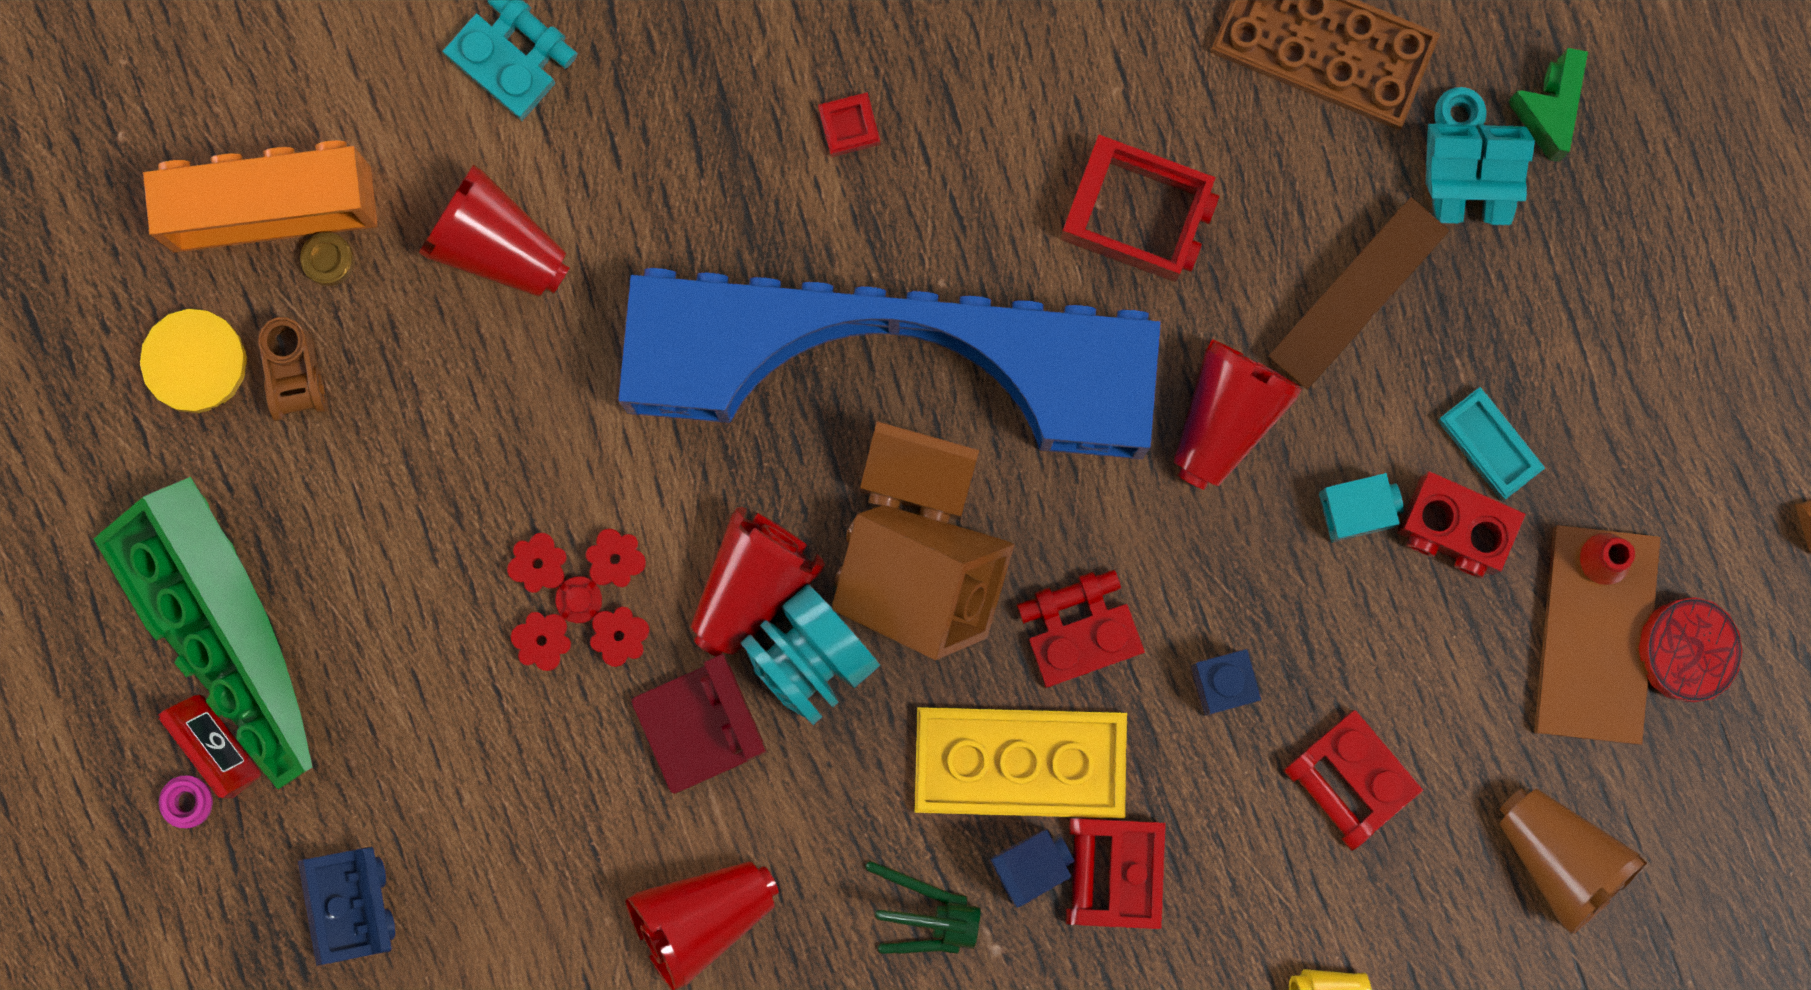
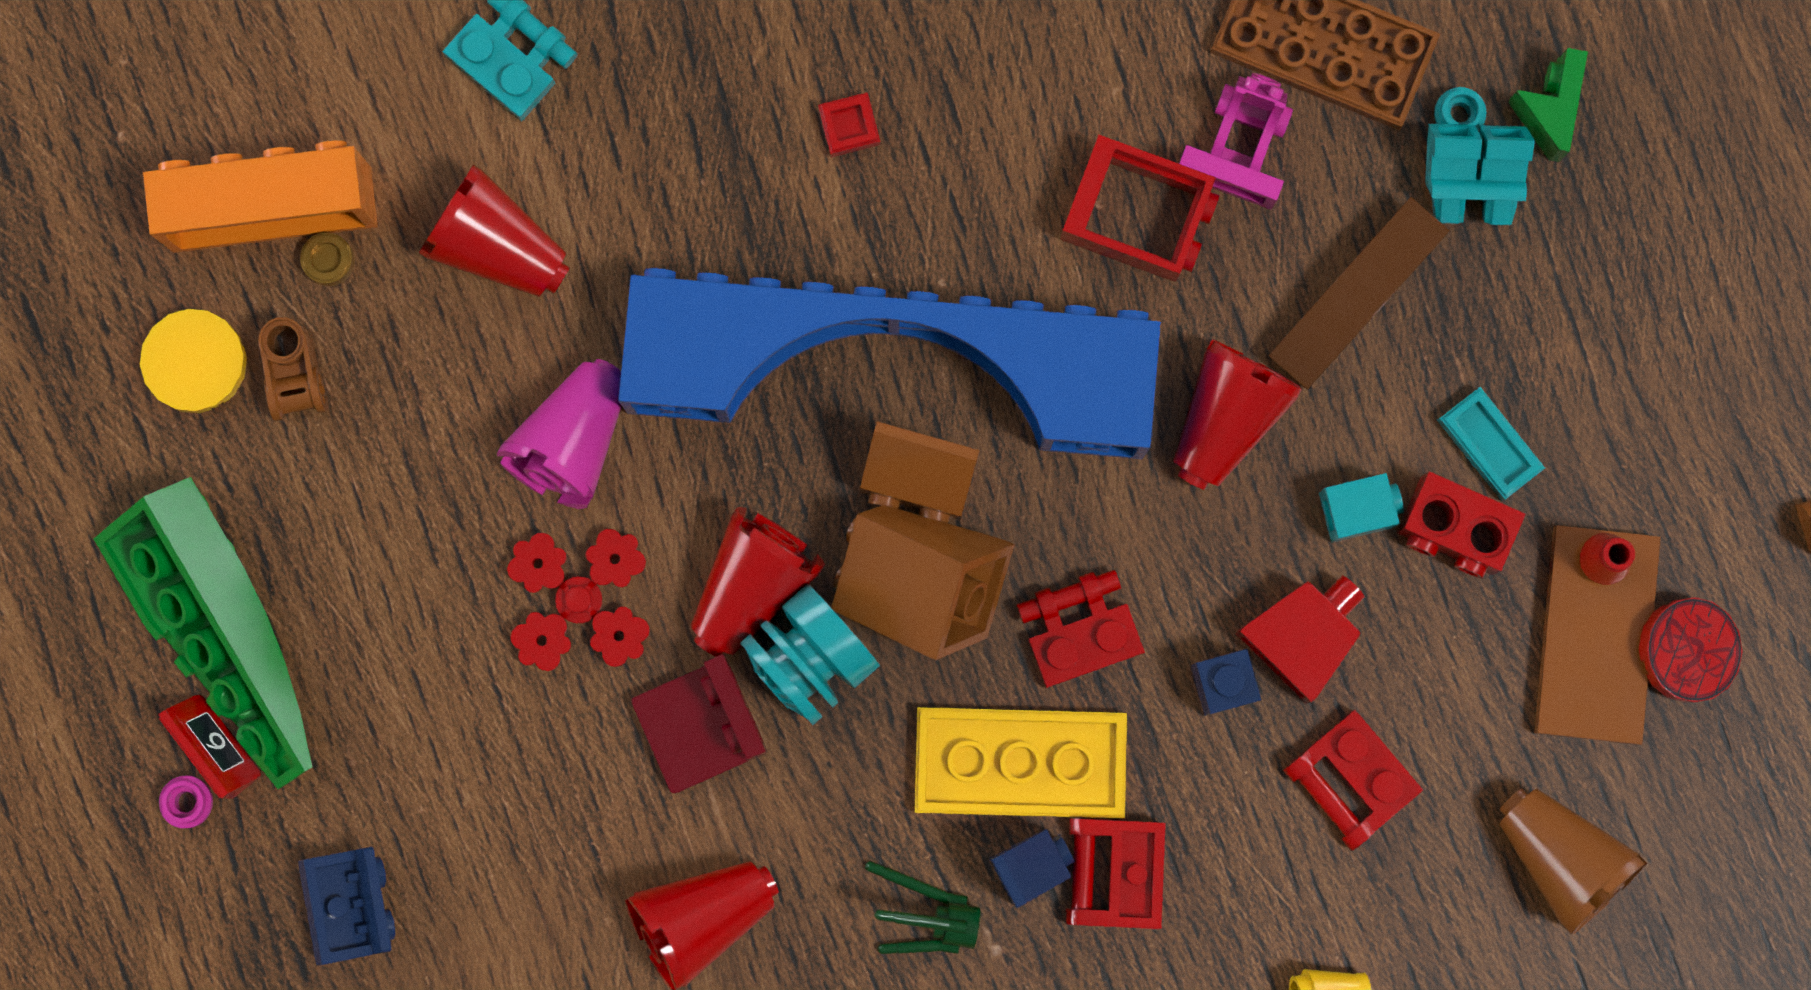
(568, 436): none -> dark pink cone
(1257, 104): none -> dark pink tile
(1305, 635): none -> red torso

